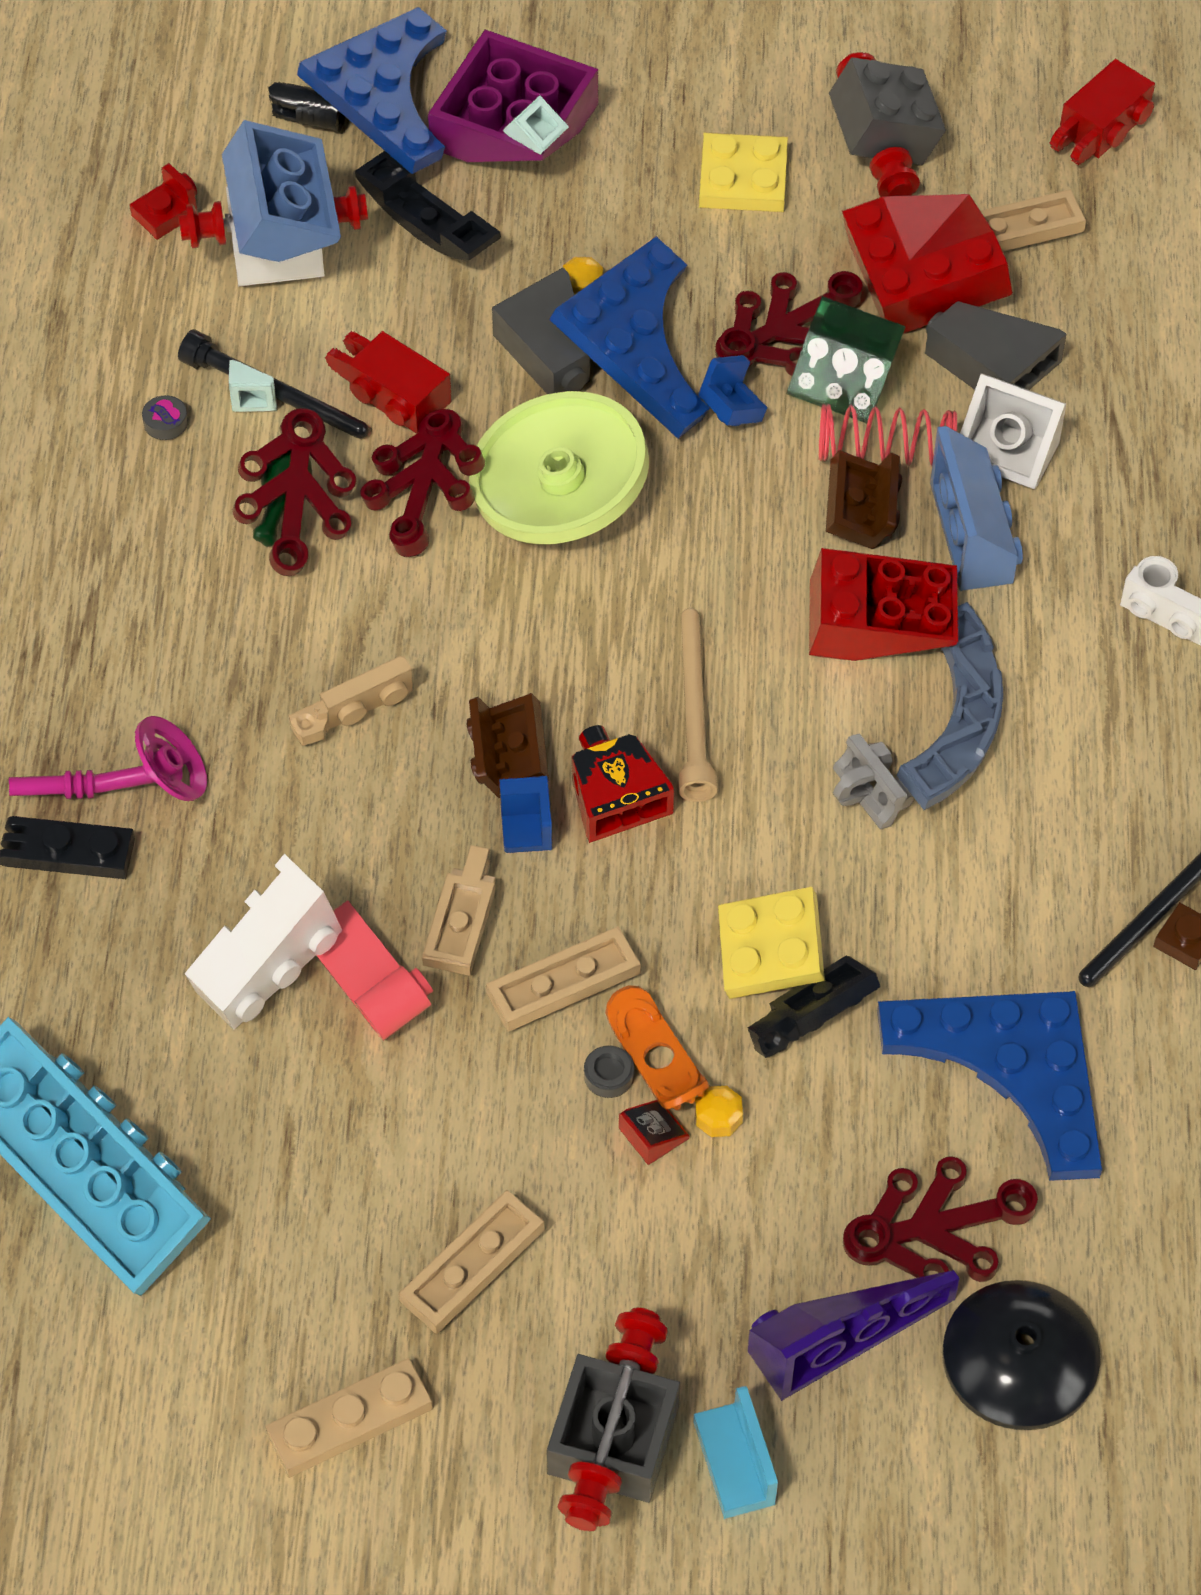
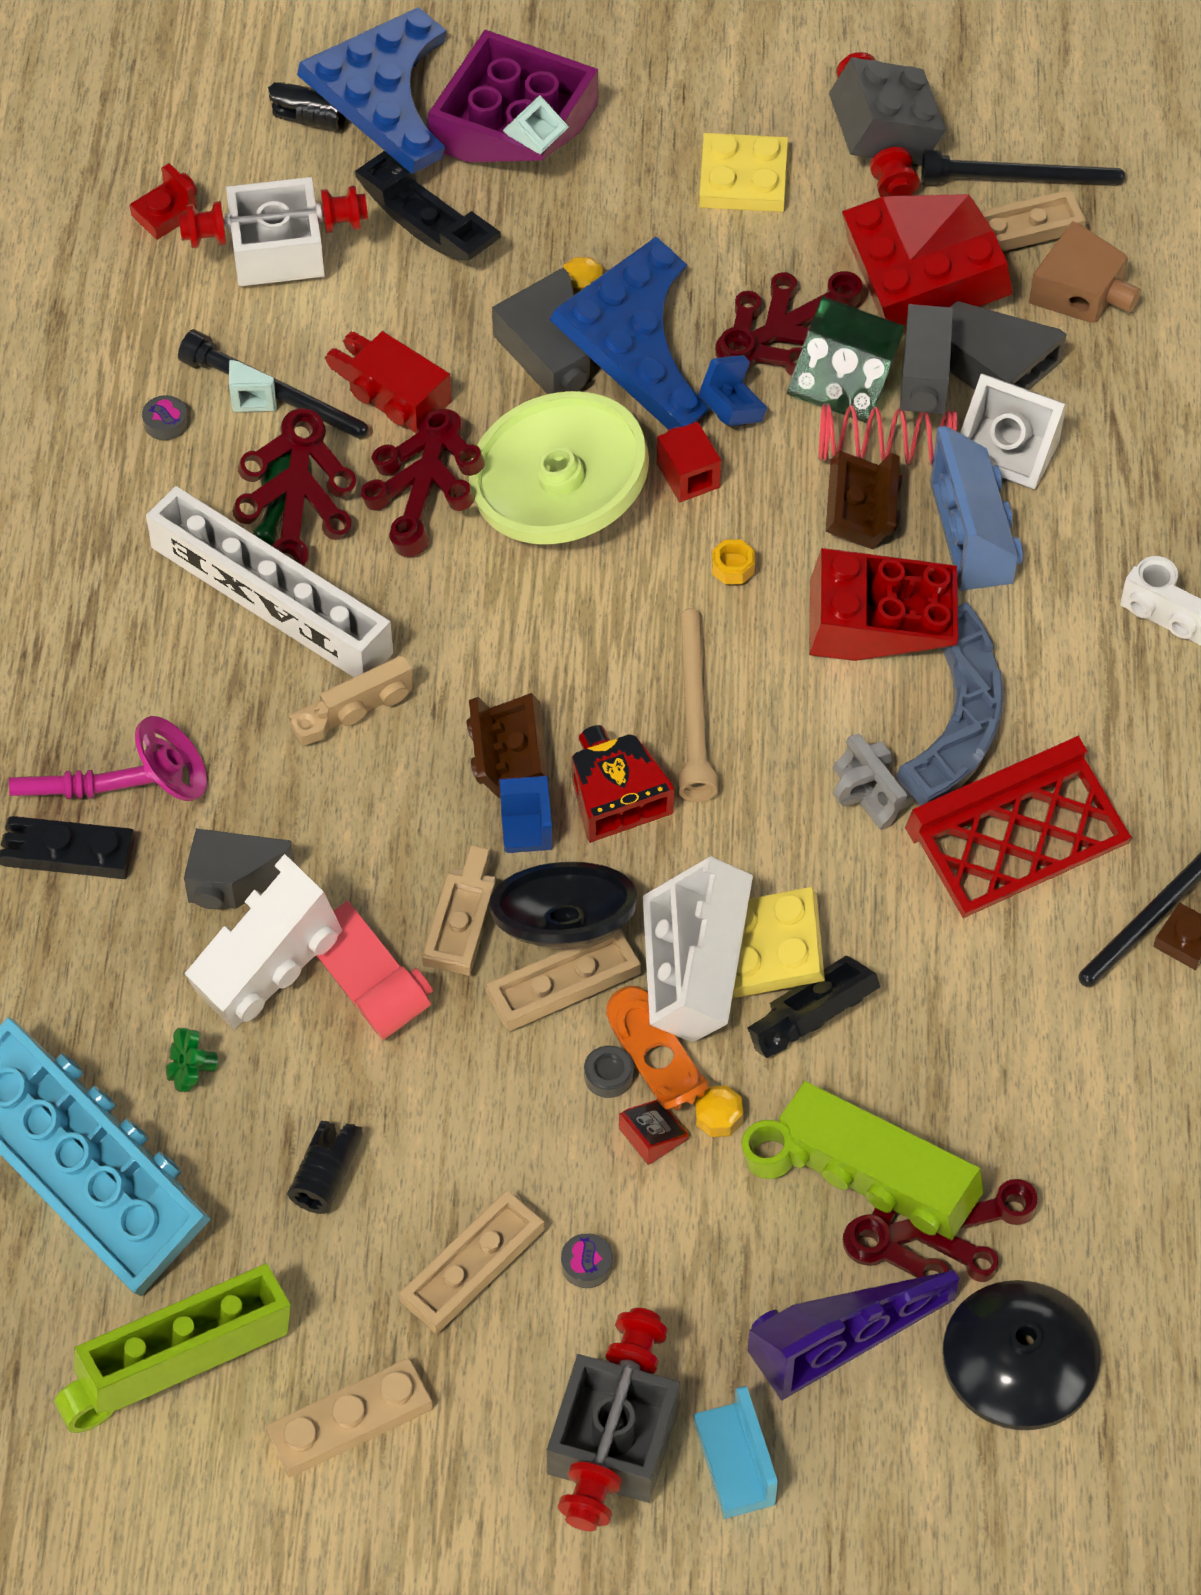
(173, 1346): none -> lime hinge
(188, 1059): none -> green plant
(230, 866): none -> dark grey slope
(269, 583): none -> white brick
(279, 192): medium blue slope -> none
(324, 1167): none -> black hinge
(563, 904): none -> black dish
(586, 1260): none -> dark grey tile
(688, 461): none -> red brick
(694, 947): none -> white wedge
(733, 561): none -> yellow tile
(869, 1157): none -> lime hinge
(926, 359): none -> dark grey slope
(939, 168): none -> black piece
(1009, 788): none -> red fence
(1020, 1048): blue plate -> none
(1083, 277): none -> medium nougat torso
(1104, 112): red hinge -> none

